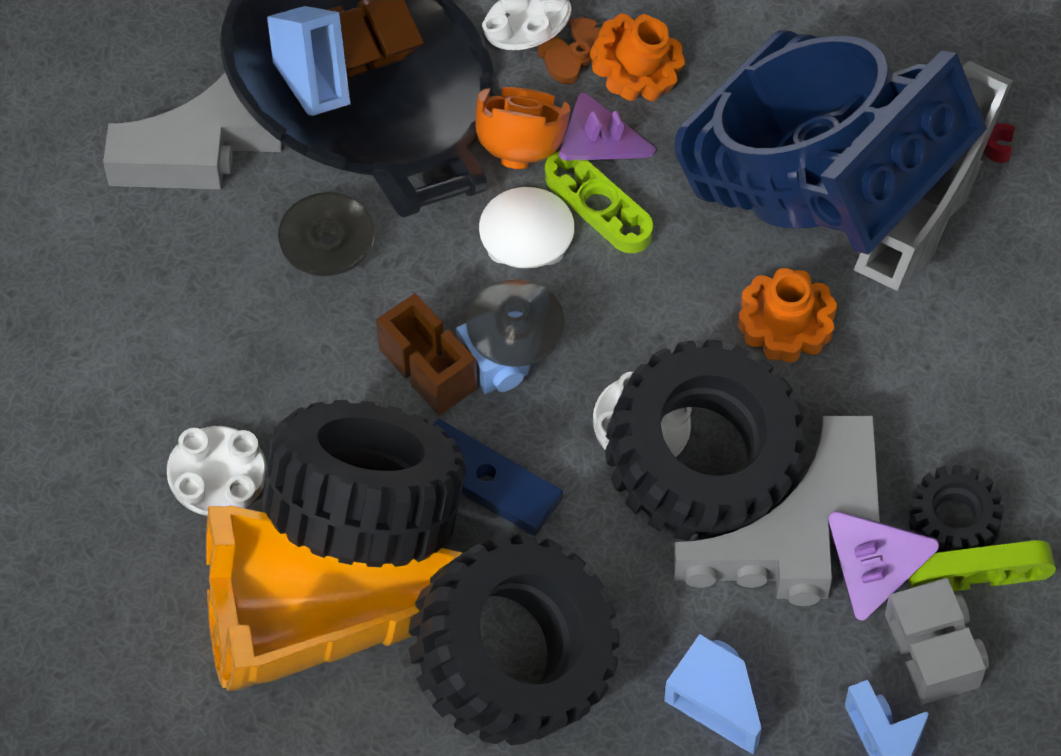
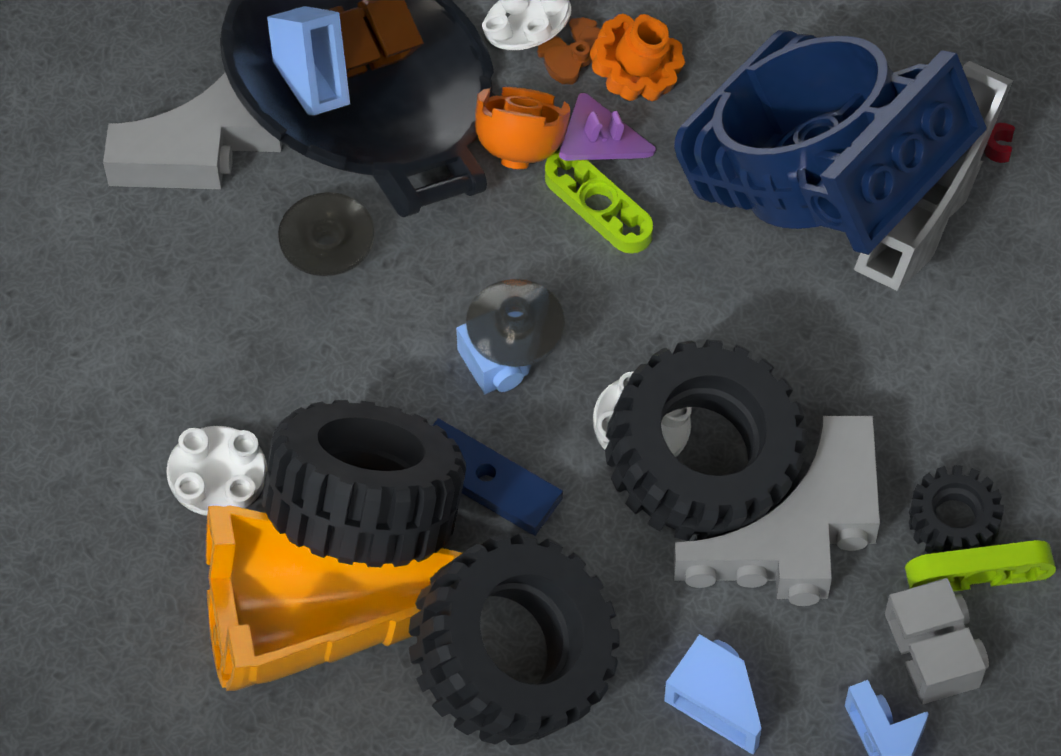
(413, 343): reddish brown piece -> none
(526, 228): white dish -> none
(787, 315): orange plant -> none
(876, 558): piece -> none

